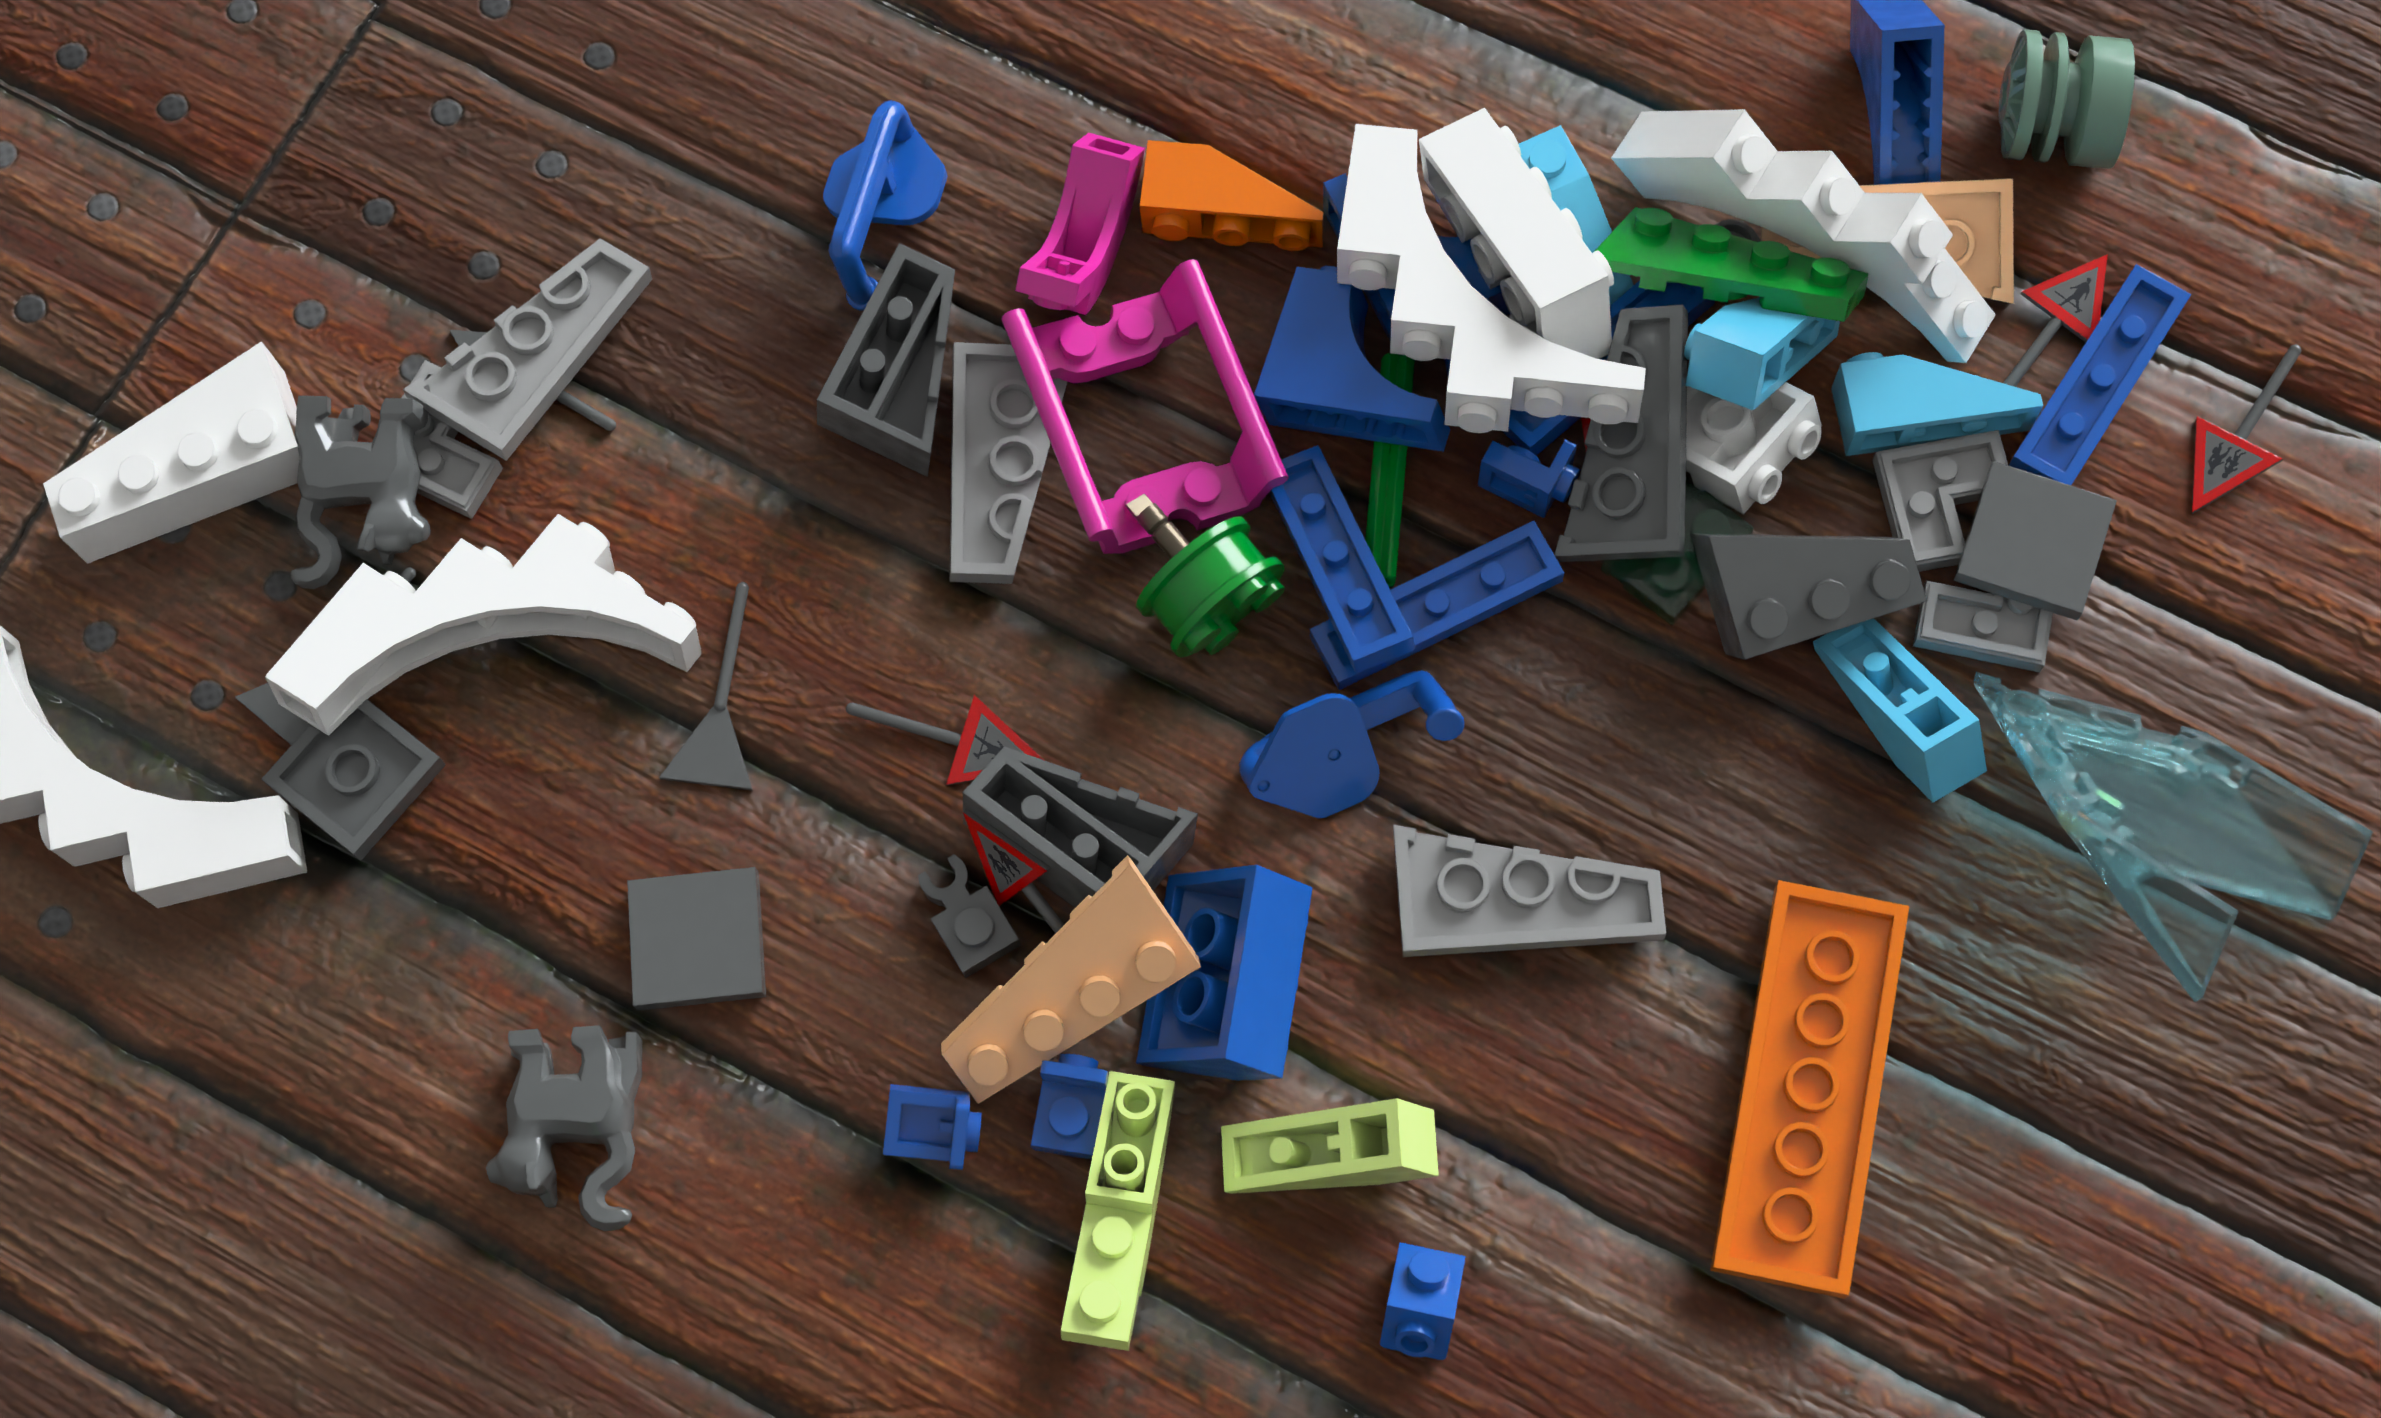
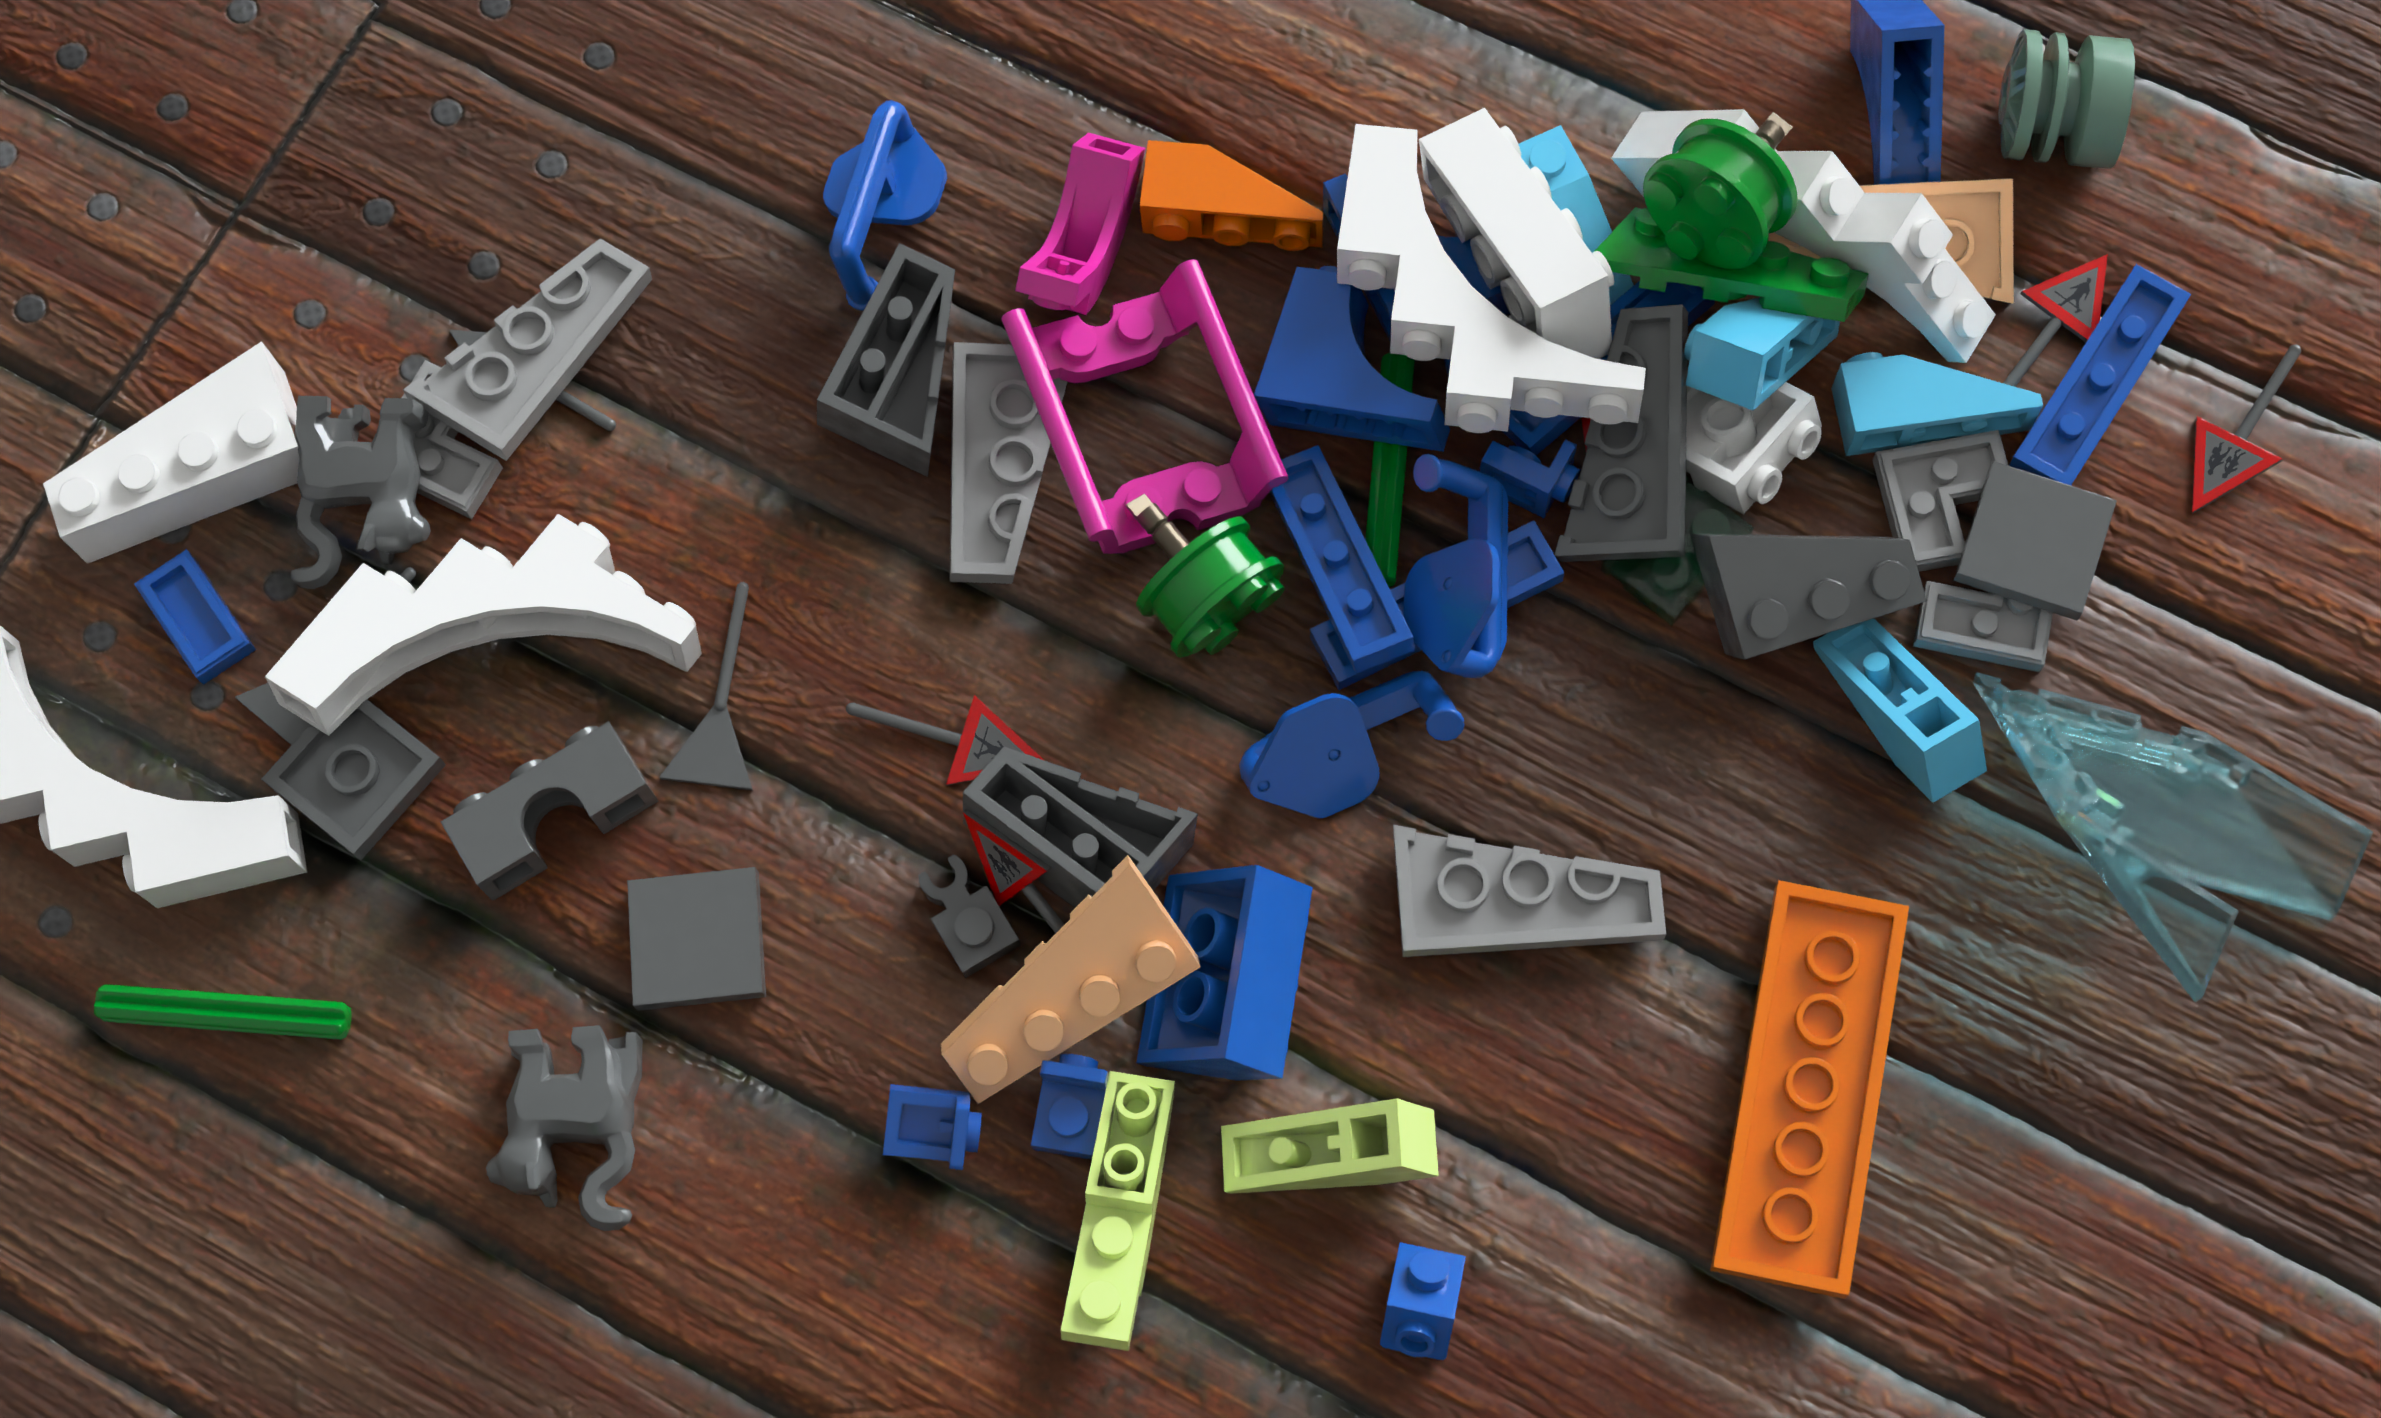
(194, 617): none -> blue tile
(223, 1011): none -> green axle
(499, 828): none -> dark grey arch
(1460, 592): none -> blue piece
(1722, 191): none -> green wheel

